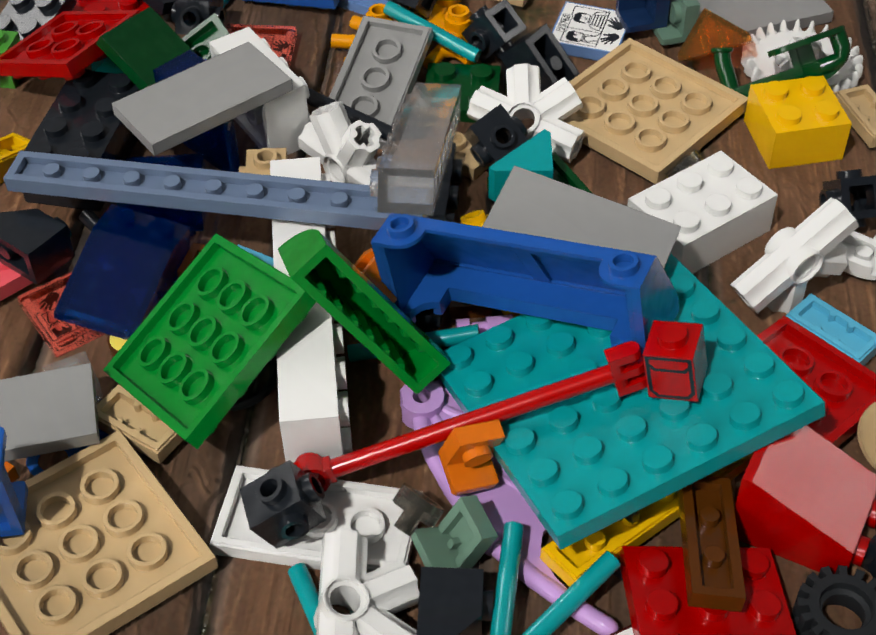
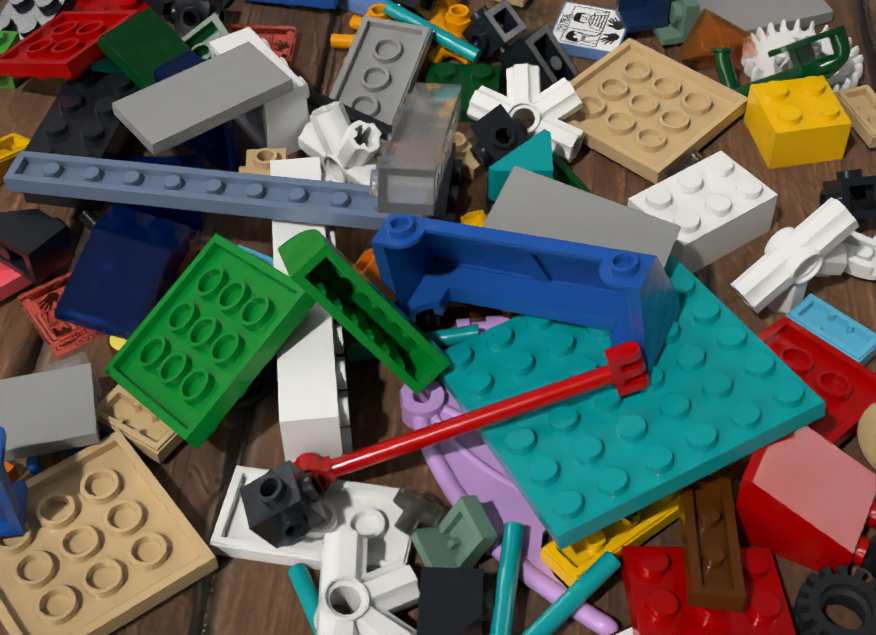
(468, 457): orange bracket -> none
(675, 360): red brick -> none

